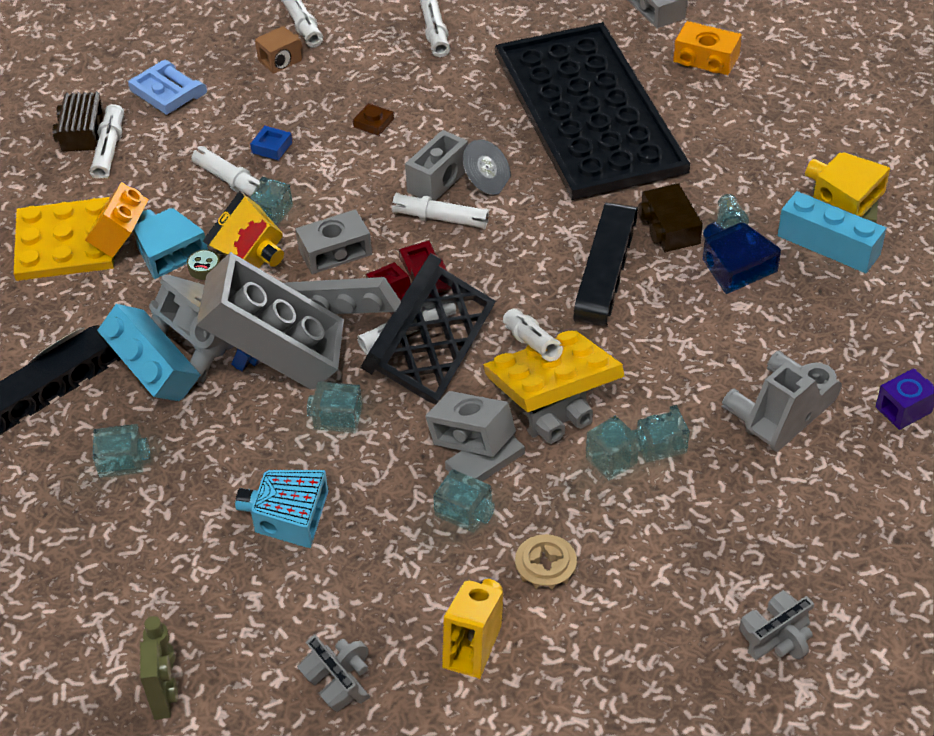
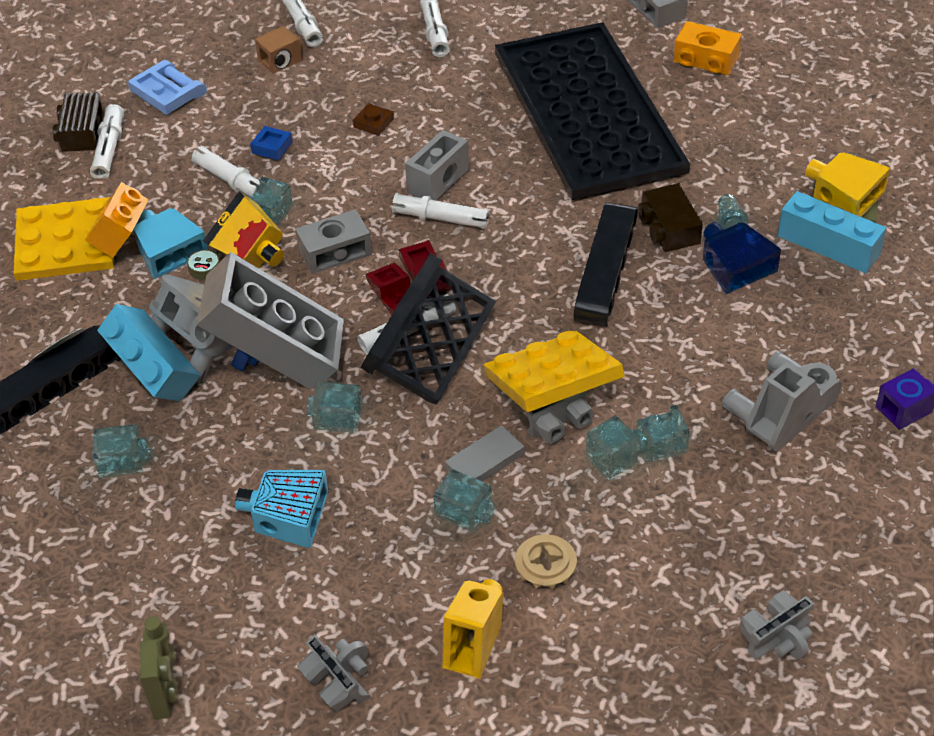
(350, 295): light grey plate -> none
(471, 423): light grey brick -> none
(486, 166): sticker -> none
(527, 330): white pin -> none

